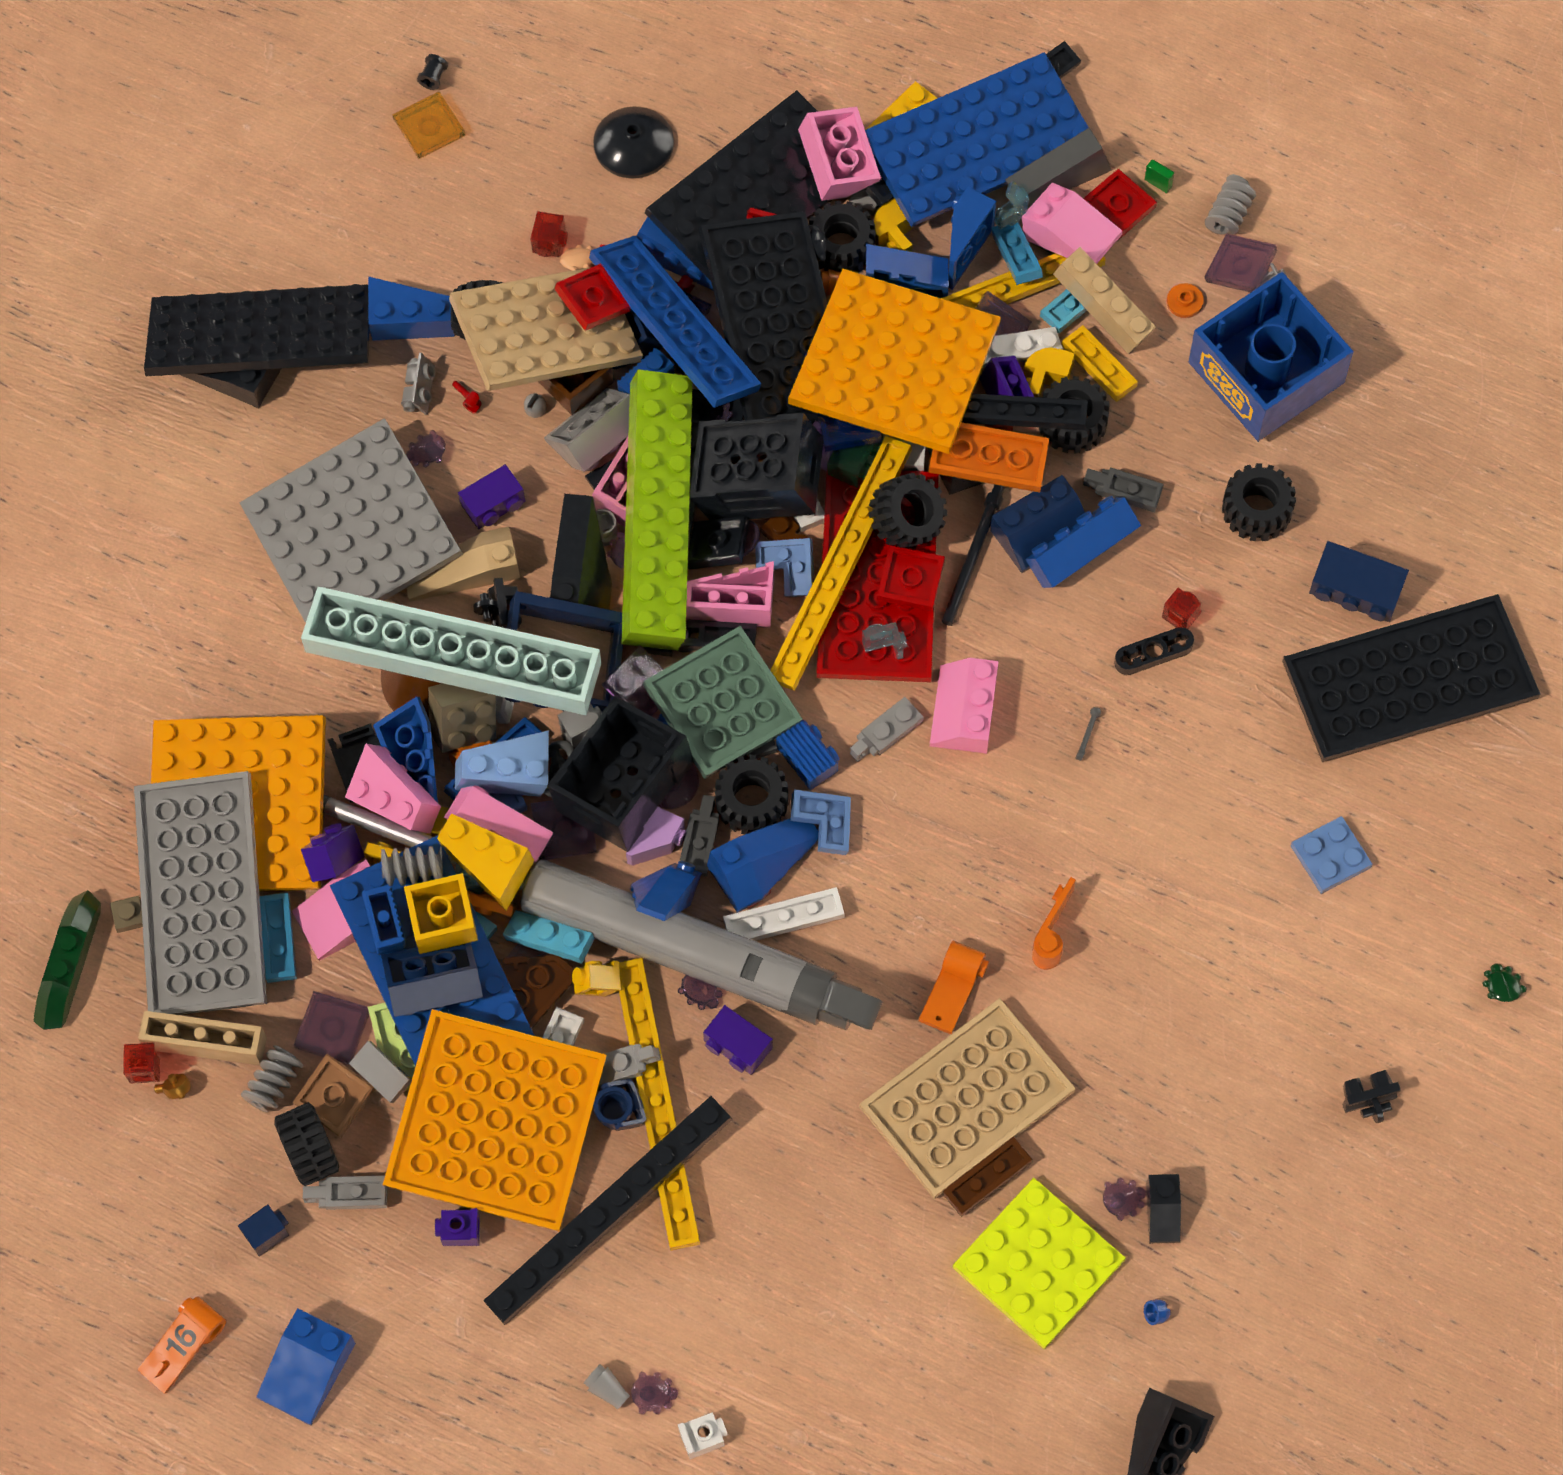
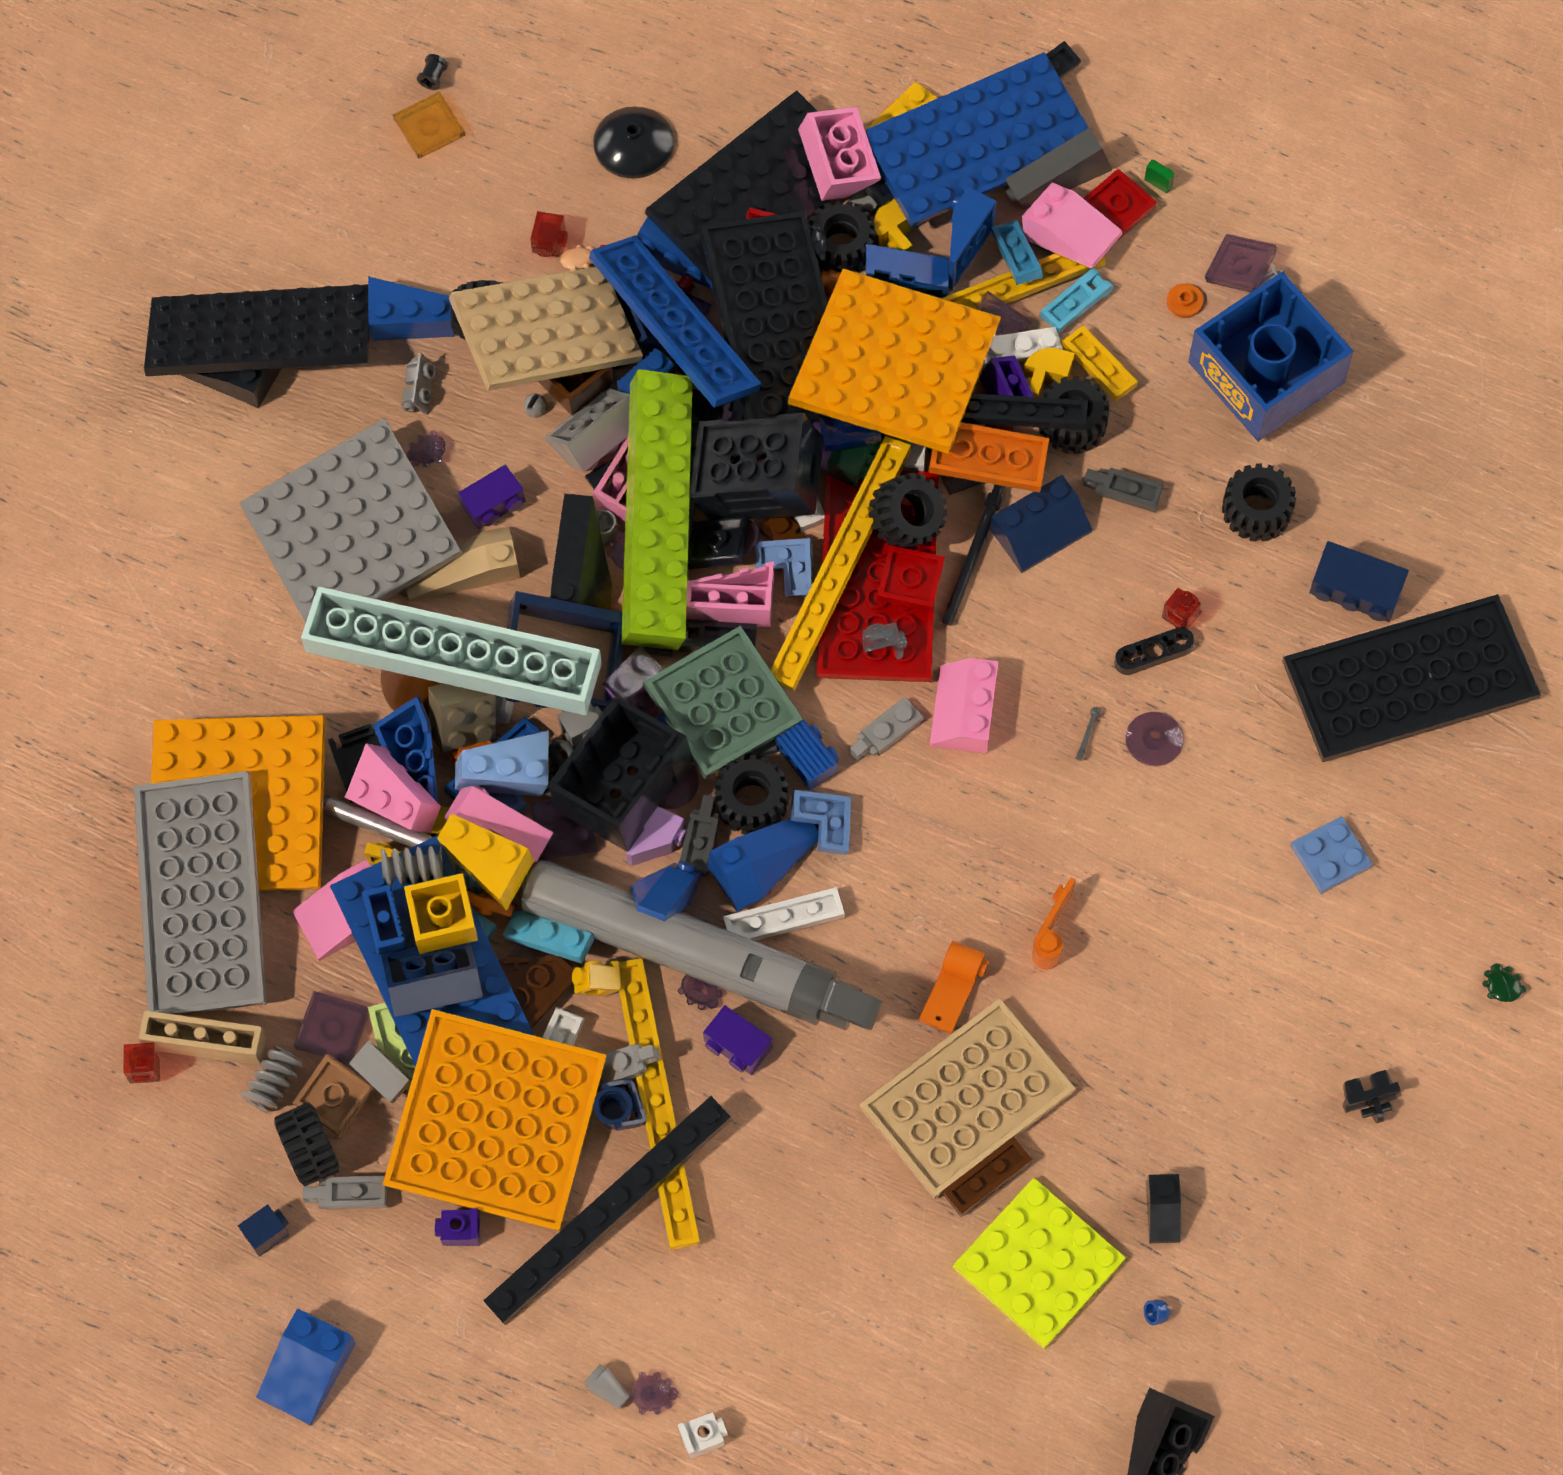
(66, 961): dark green brick -> none
(127, 914): dark tan plate -> none
(174, 1086): pearl gold piece -> none
(191, 1329): orange door -> none
(277, 938): dark azure plate -> none
(332, 852): dark purple brick -> none
(472, 400): red hand -> none
(493, 604): black hips -> none
(592, 297): red plate -> none
(1014, 209): clear light blue bracket -> none
(1083, 541): blue brick -> none
(1104, 300): tan brick -> none
(1123, 1198): piece -> none
(1154, 750): none -> dish
(1230, 206): light grey piece -> none

